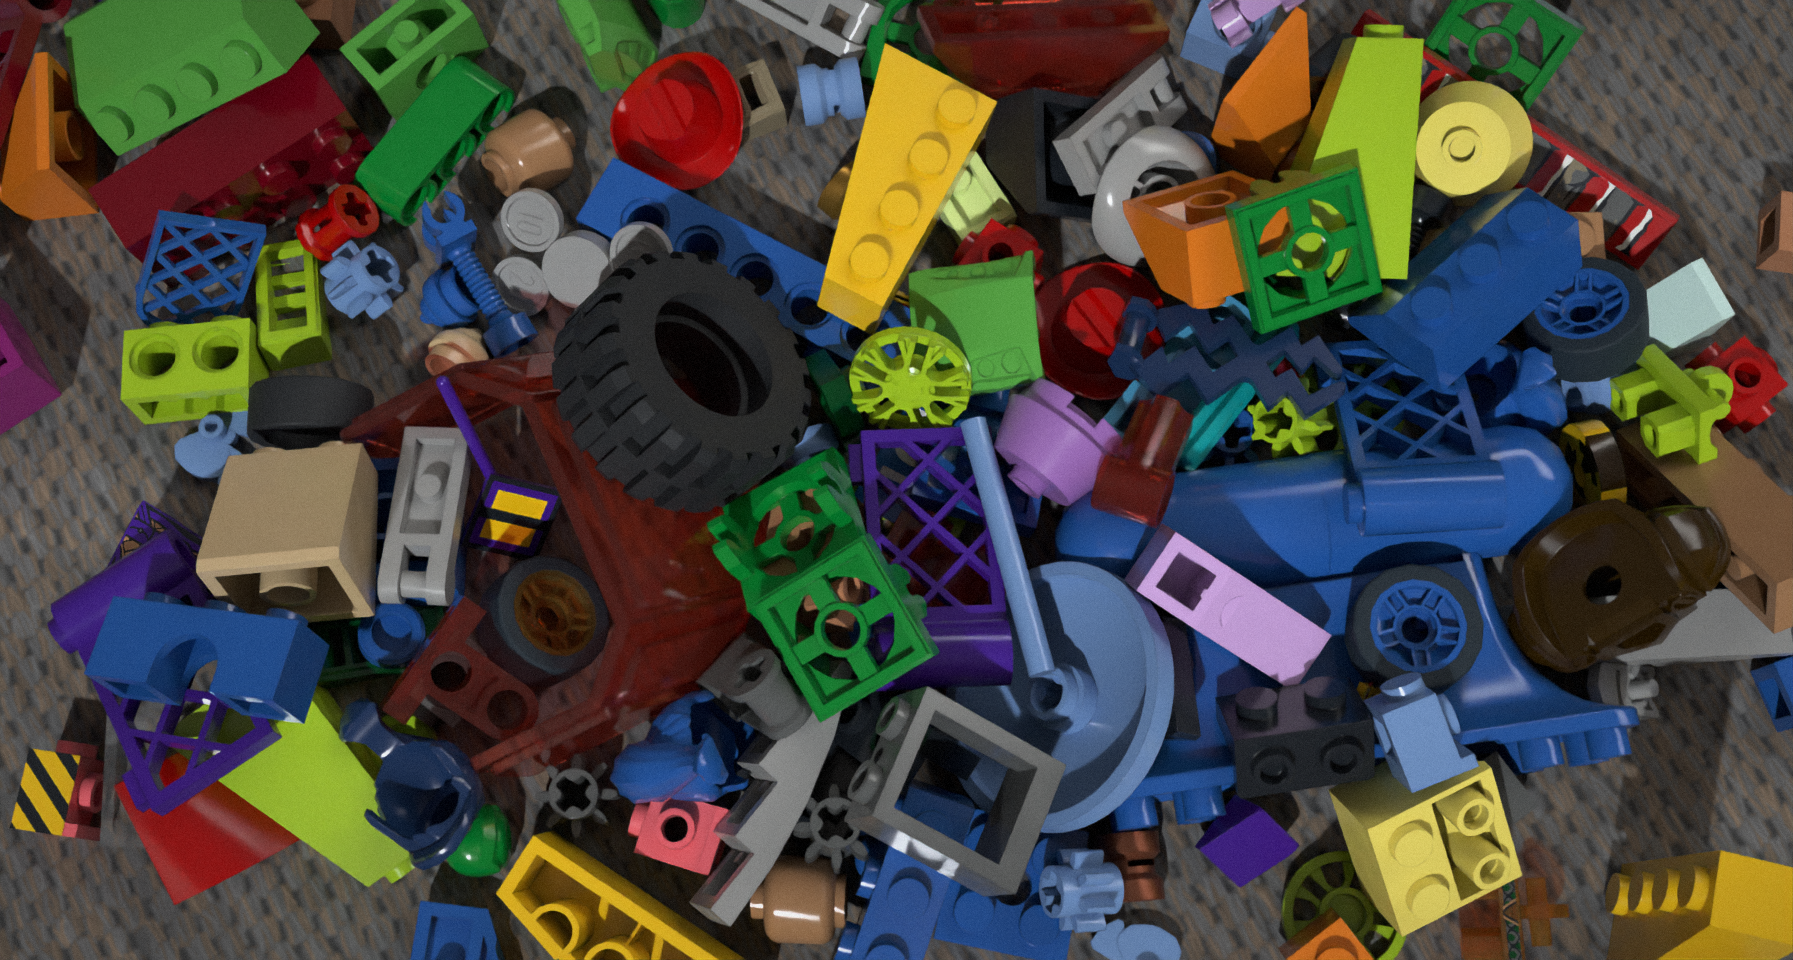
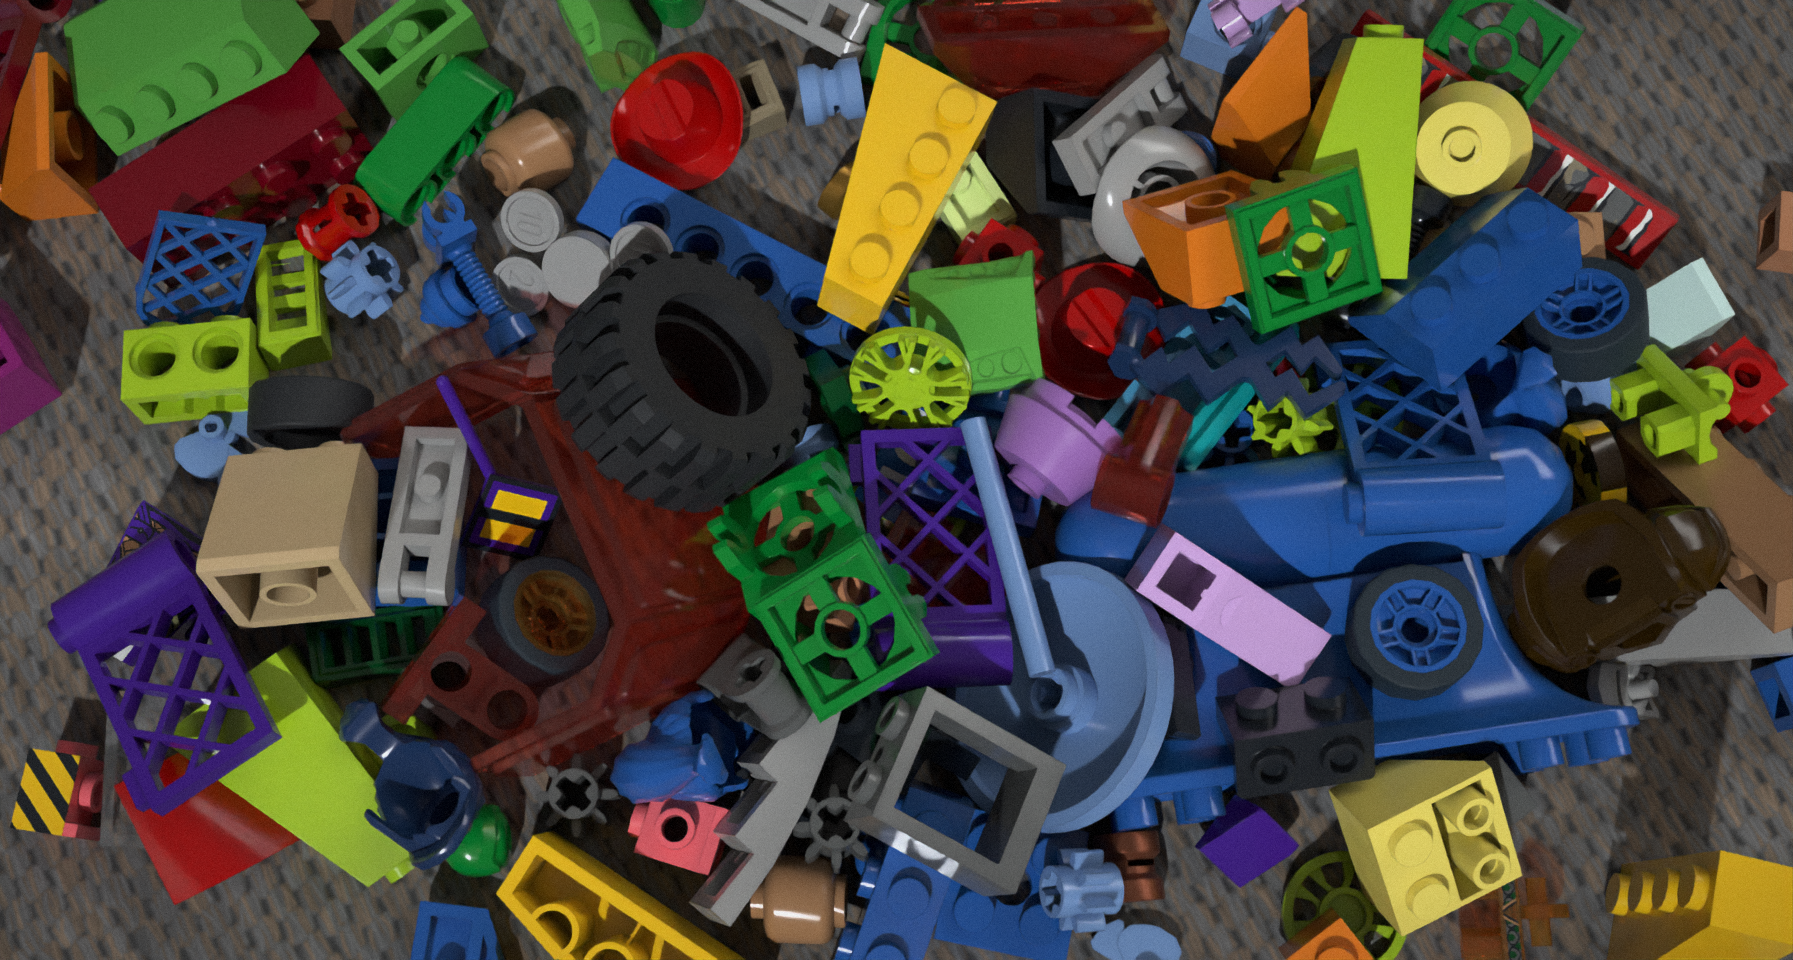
(159, 643): blue arch -> none
(391, 635): blue tile -> none
(455, 347): tan plate -> none
(1368, 690): piece -> none
(1418, 733): medium blue brick -> none

